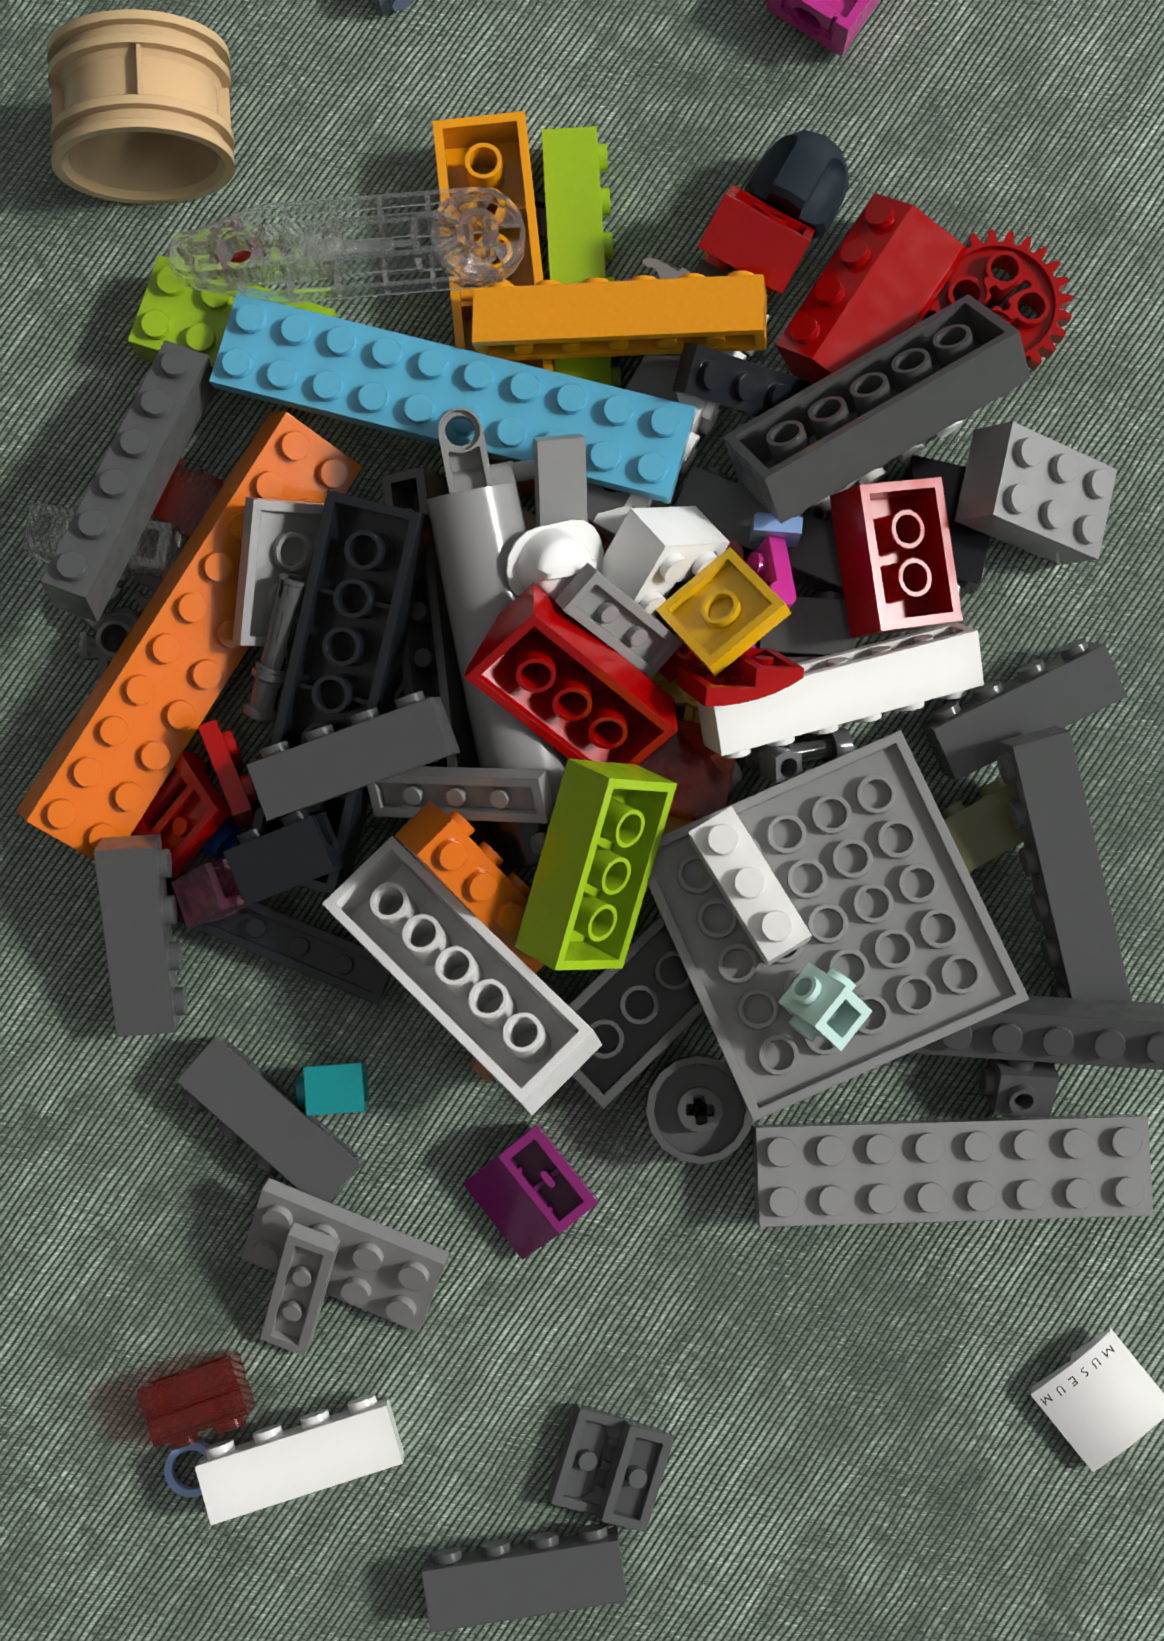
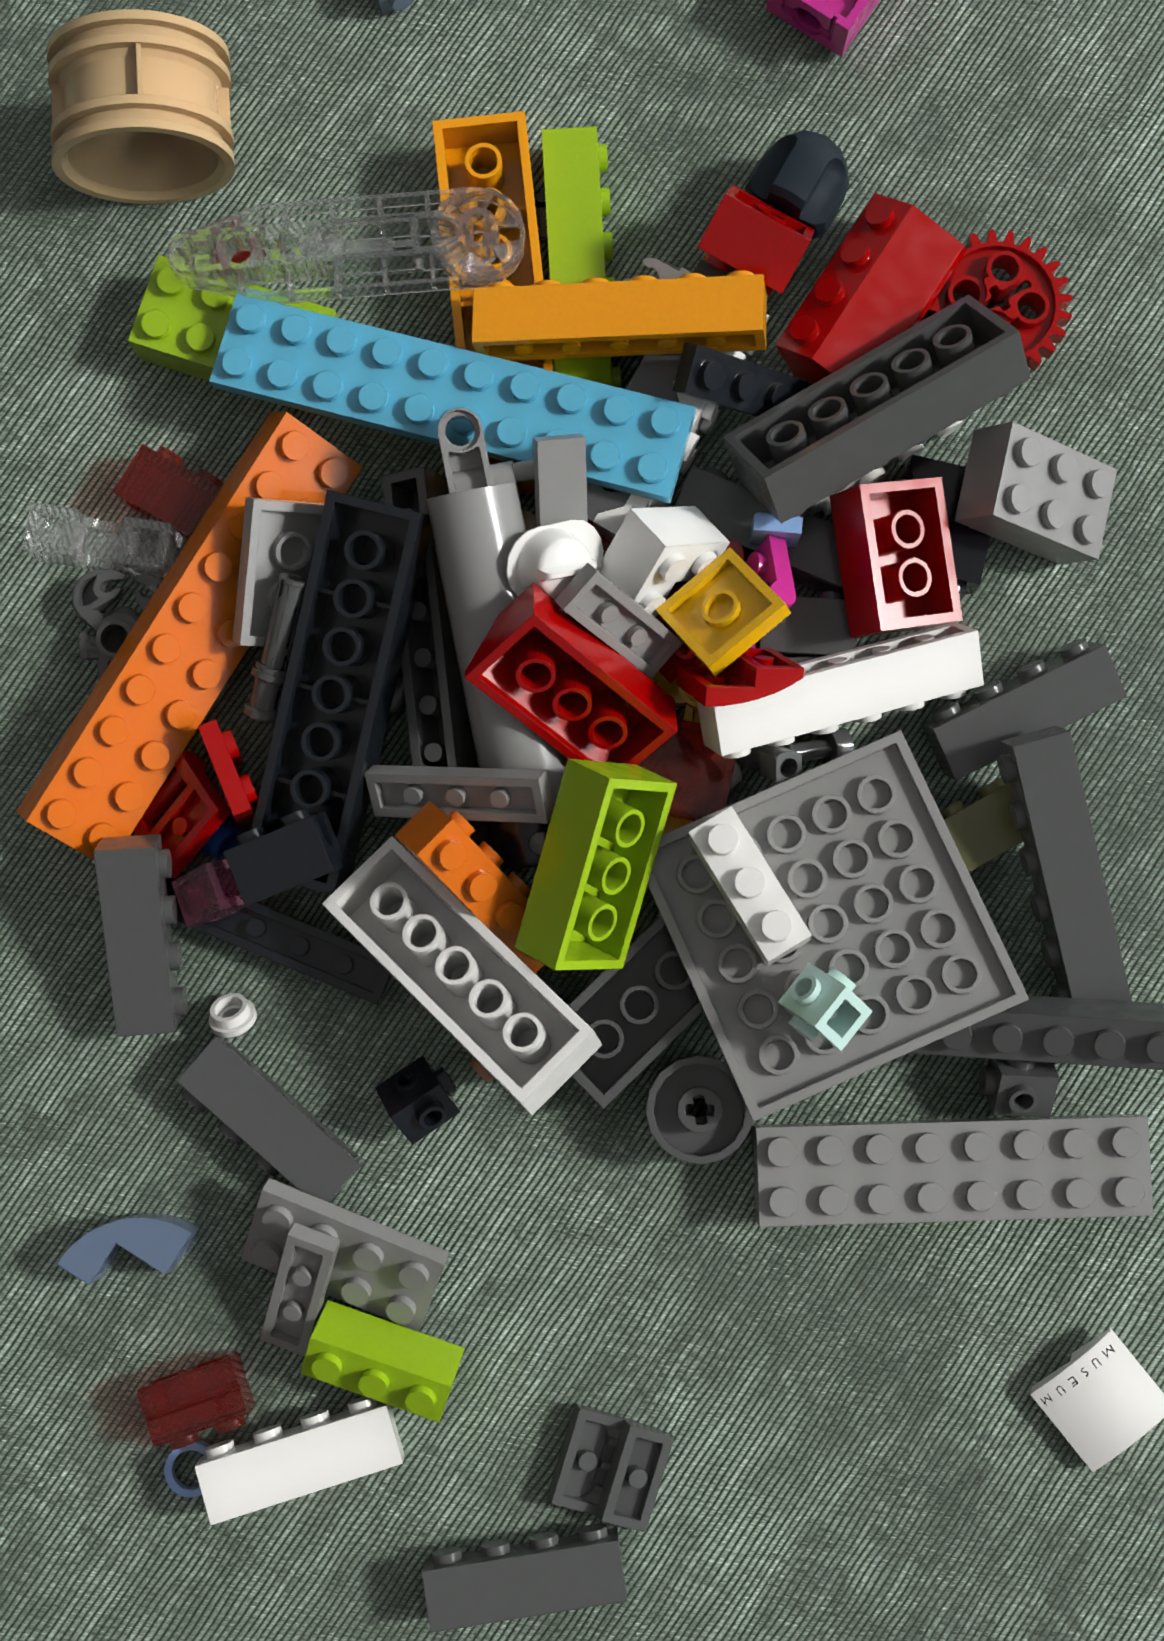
(129, 482): dark grey brick -> none
(149, 1236): none -> sand blue brick
(232, 1015): none -> white plate
(333, 1088): teal brick -> none
(352, 757): dark grey brick -> none
(382, 1360): none -> lime brick
(419, 1098): none -> black brick
(531, 1191): magenta slope -> none

